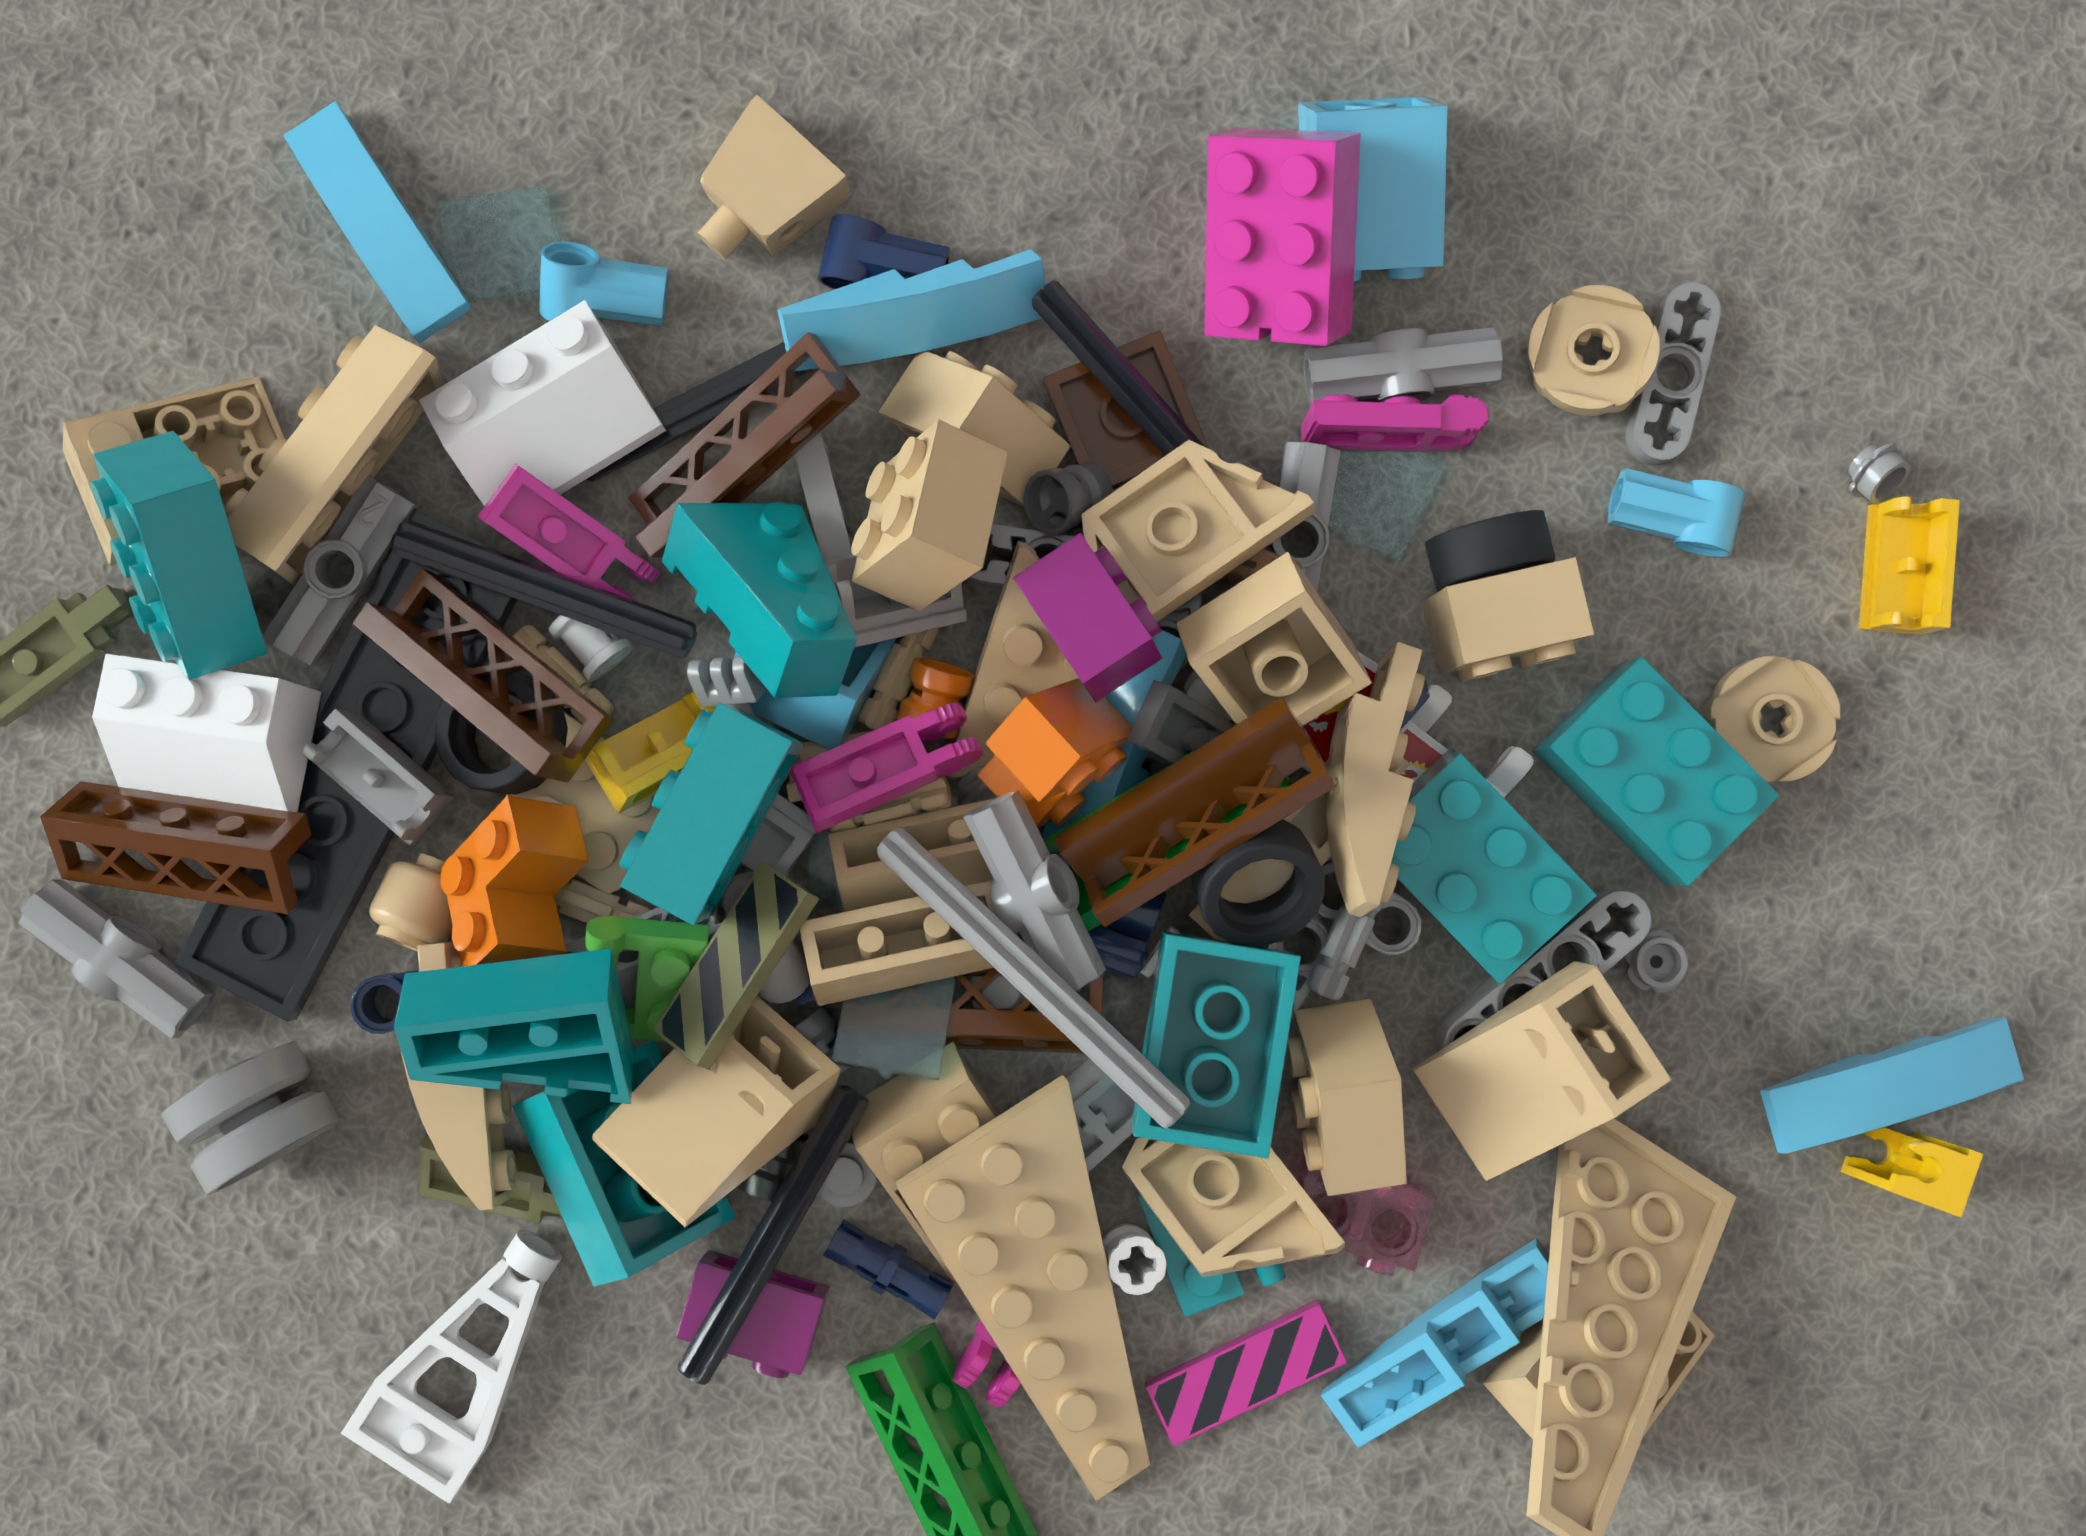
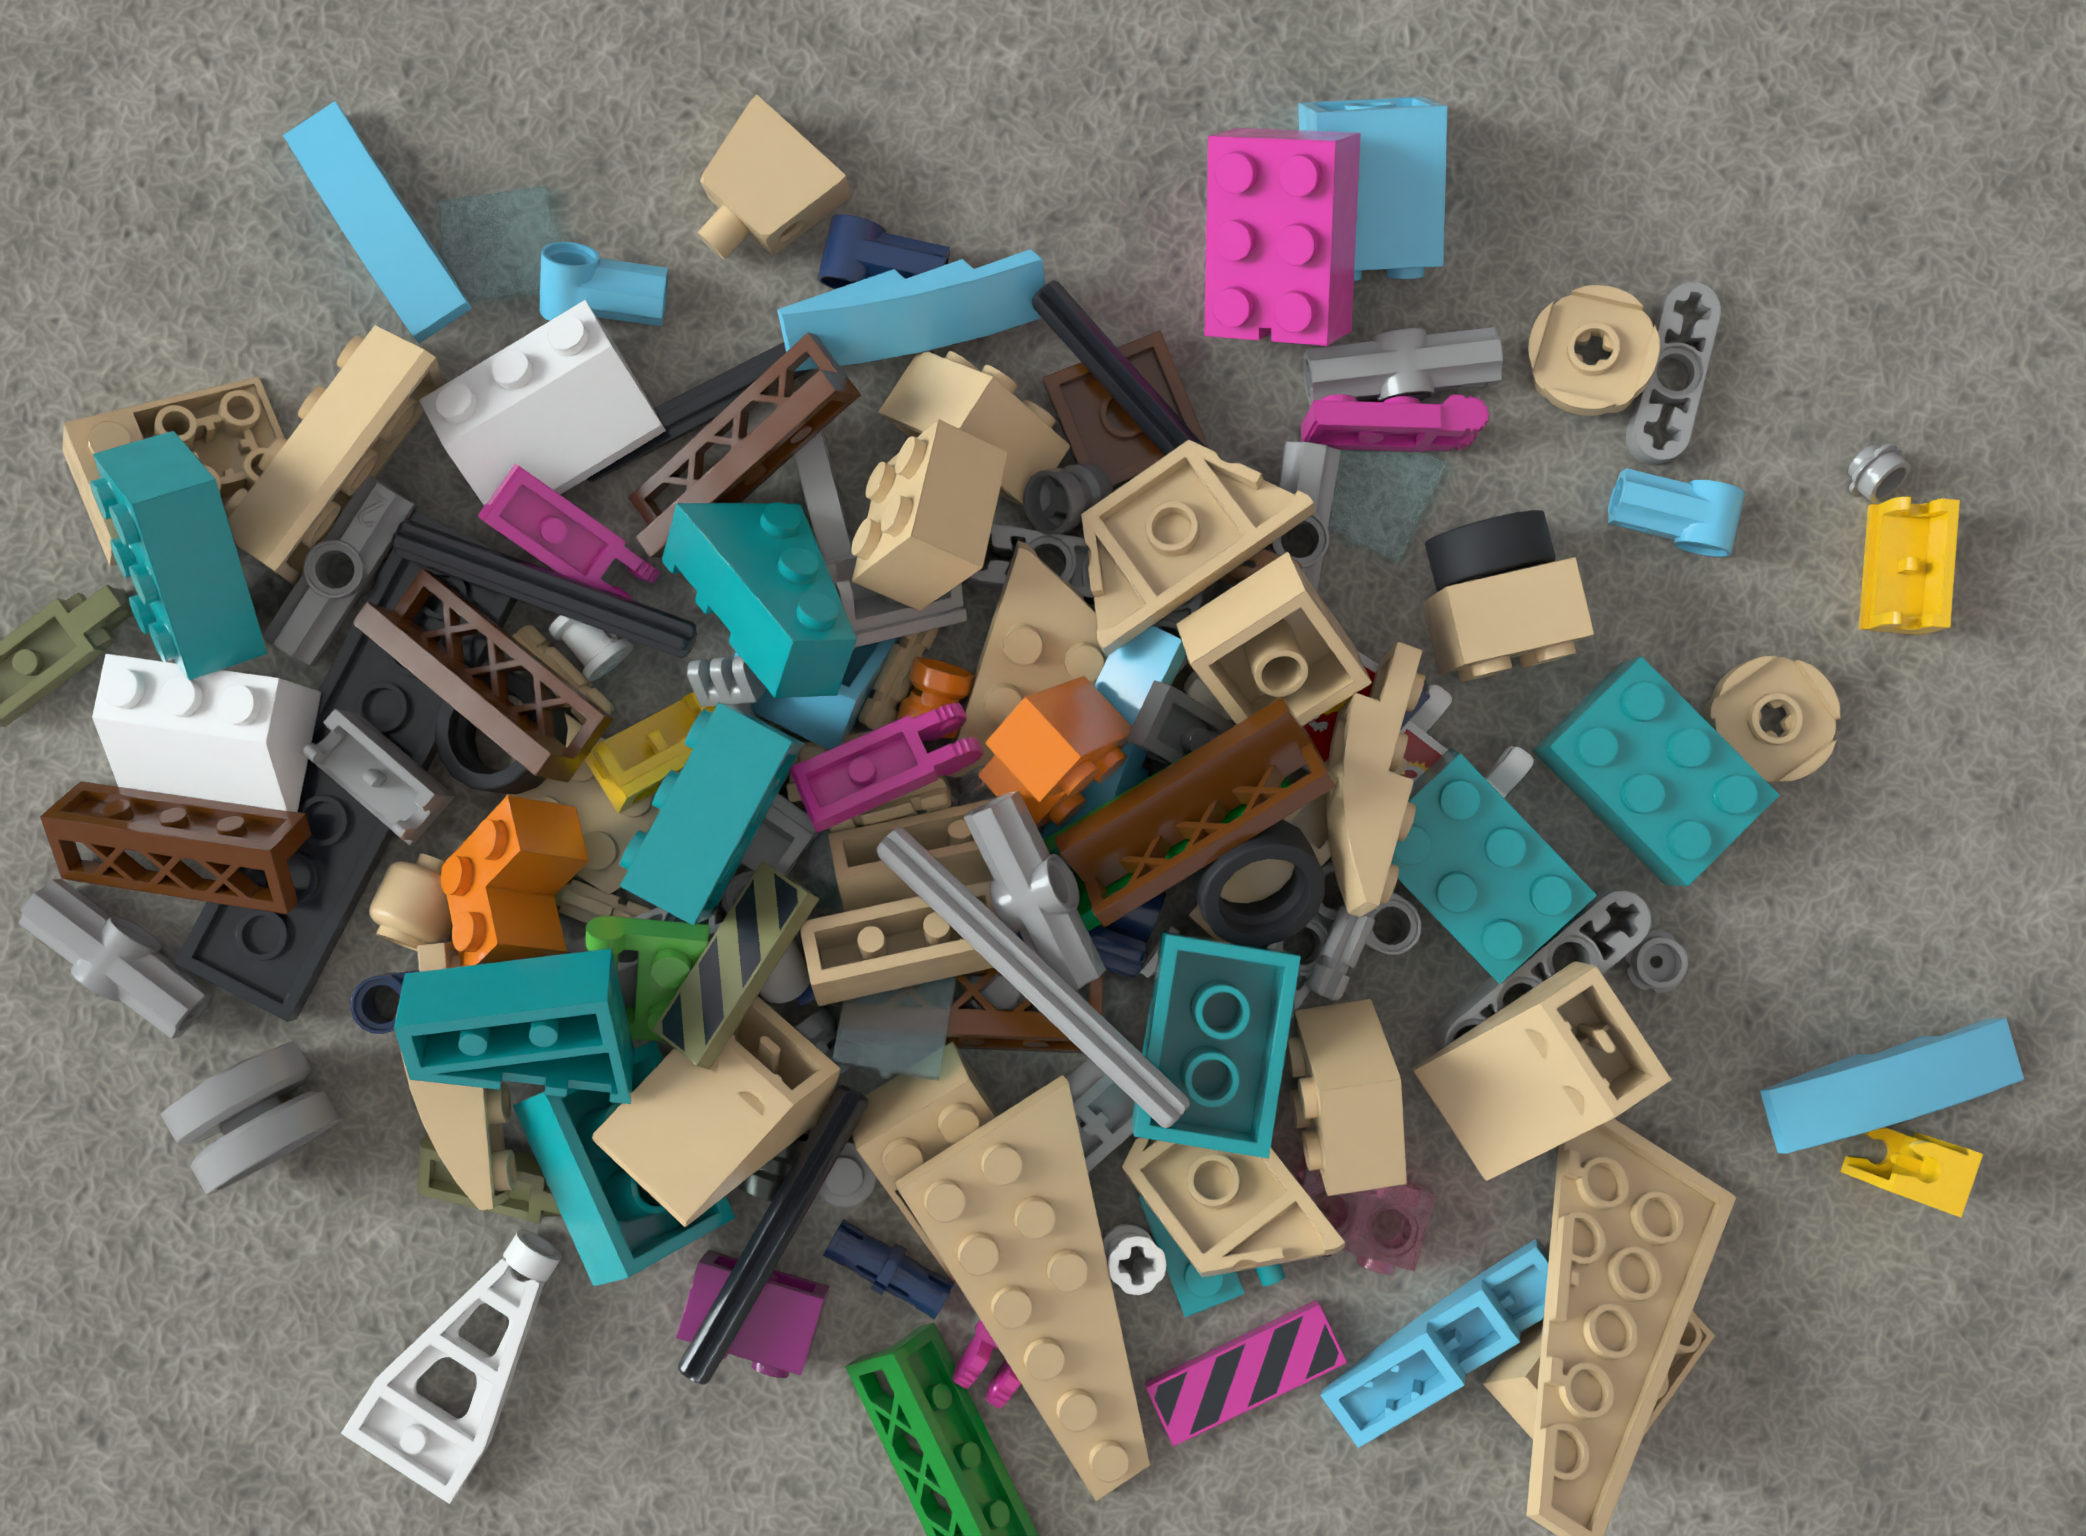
(1089, 616): magenta brick -> none

